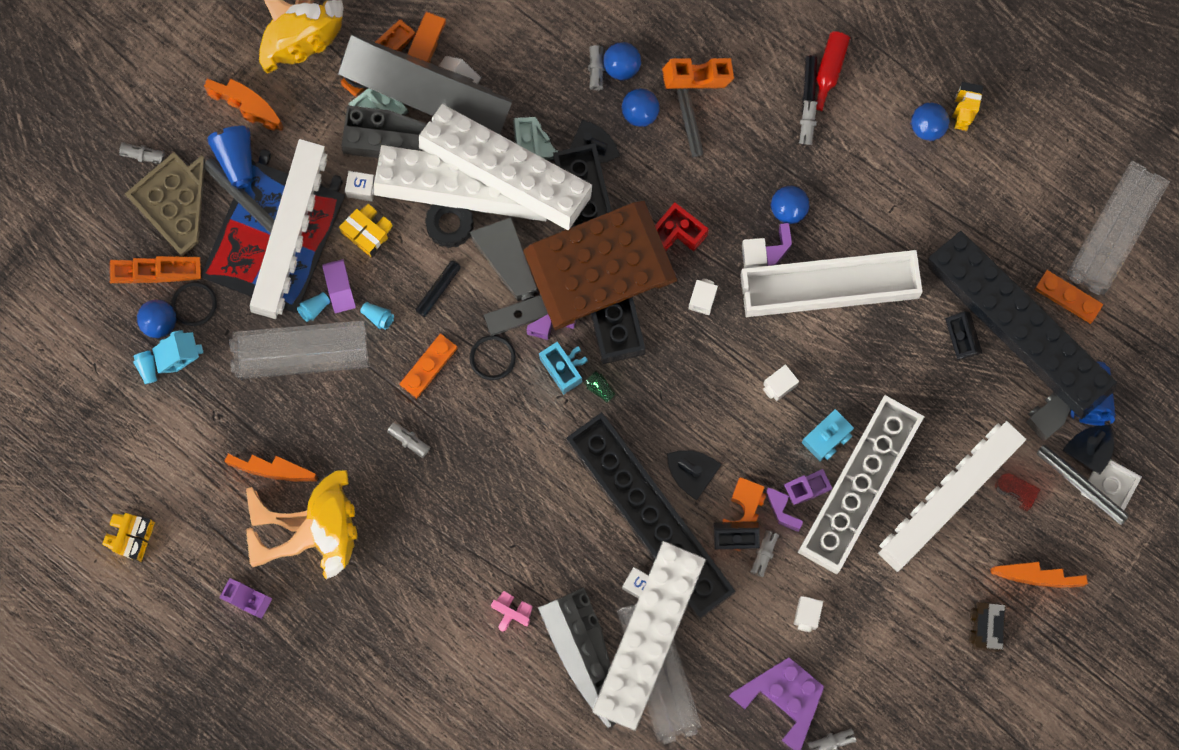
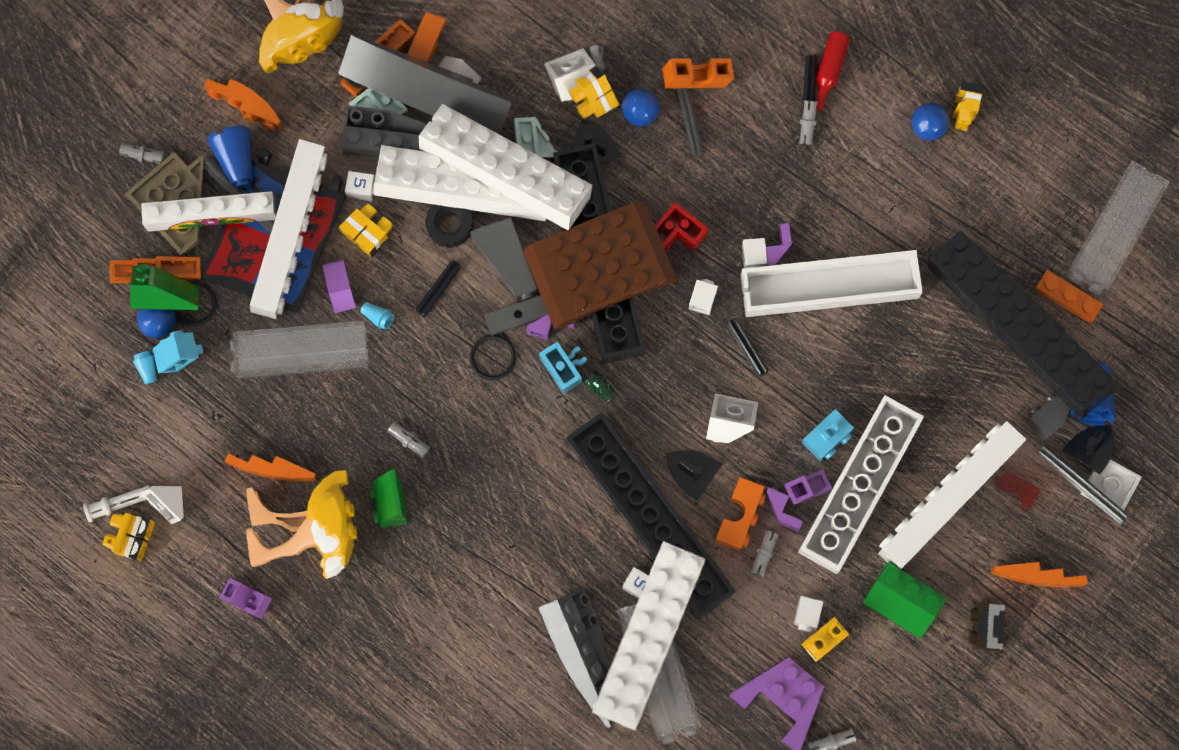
(107, 506): none -> white pin
(161, 290): none -> green slope
(166, 501): none -> white slope
(209, 211): none -> white brick
(312, 307): medium azure cone -> none
(389, 500): none -> green slope
(428, 366): orange plate -> none
(521, 615): bright pink hips -> none
(566, 69): none -> white slope
(596, 93): none -> yellow hips
(622, 61): blue piece -> none
(731, 418): none -> white slope
(736, 535): black slope -> none
(747, 347): none -> black axle
(780, 383): white brick -> none
(790, 204): blue piece -> none
(824, 639): none -> yellow hips
(904, 600): none -> green slope
(963, 335): black slope -> none

